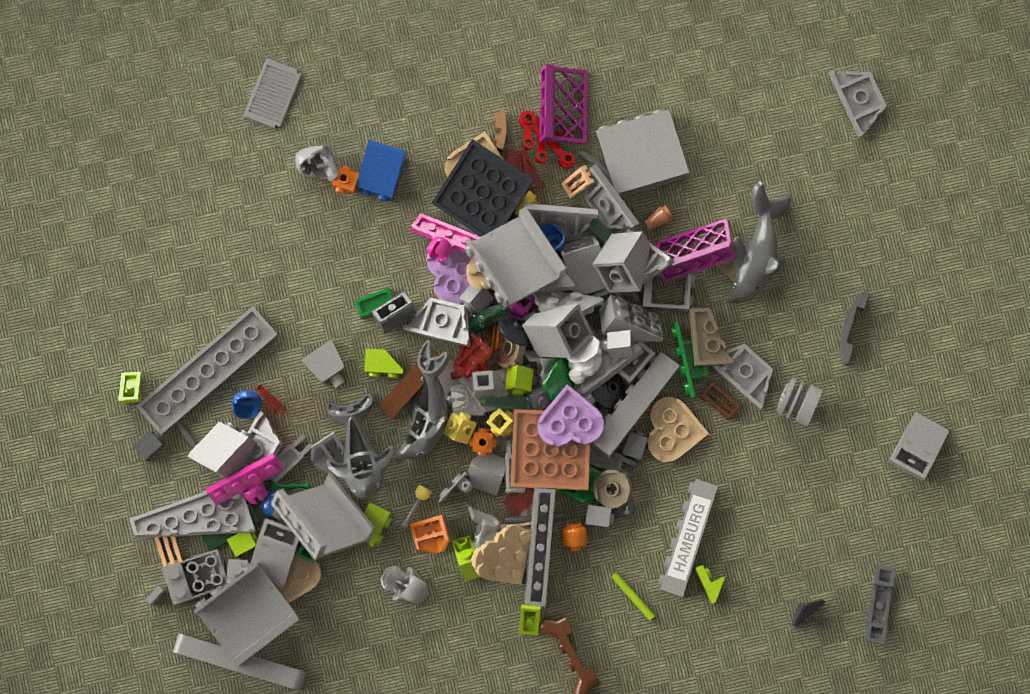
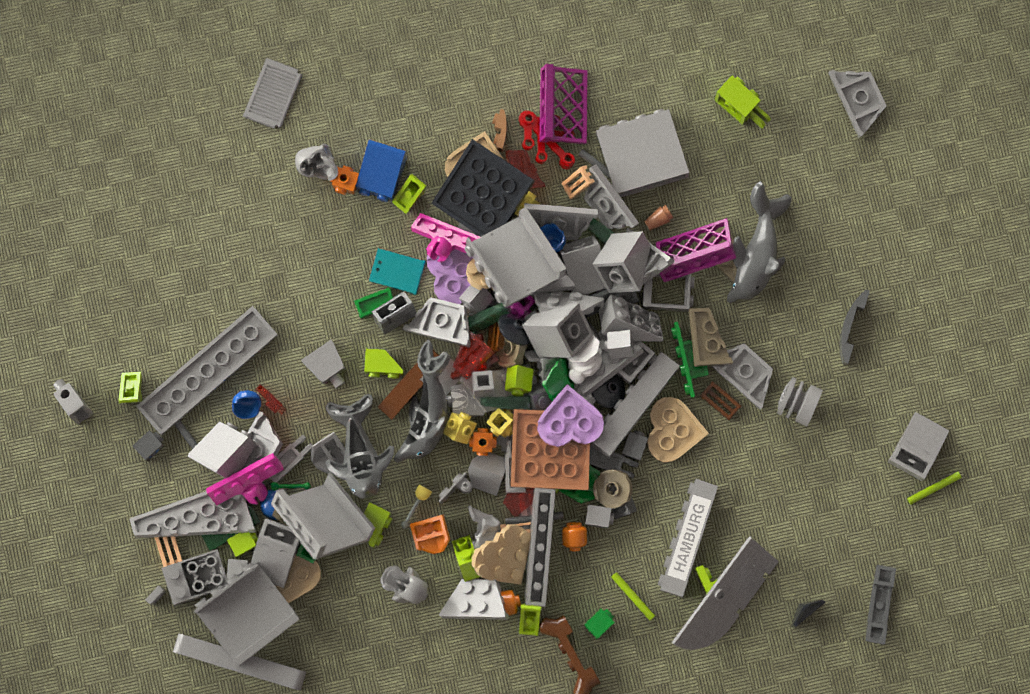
(71, 401): none -> light grey torso
(397, 271): none -> teal container
(409, 193): none -> lime slope
(475, 601): none -> wing
(511, 602): none -> orange head
(599, 622): none -> green brick
(728, 594): none -> light grey door
(741, 102): none -> lime brick
(933, 488): none -> lime piece

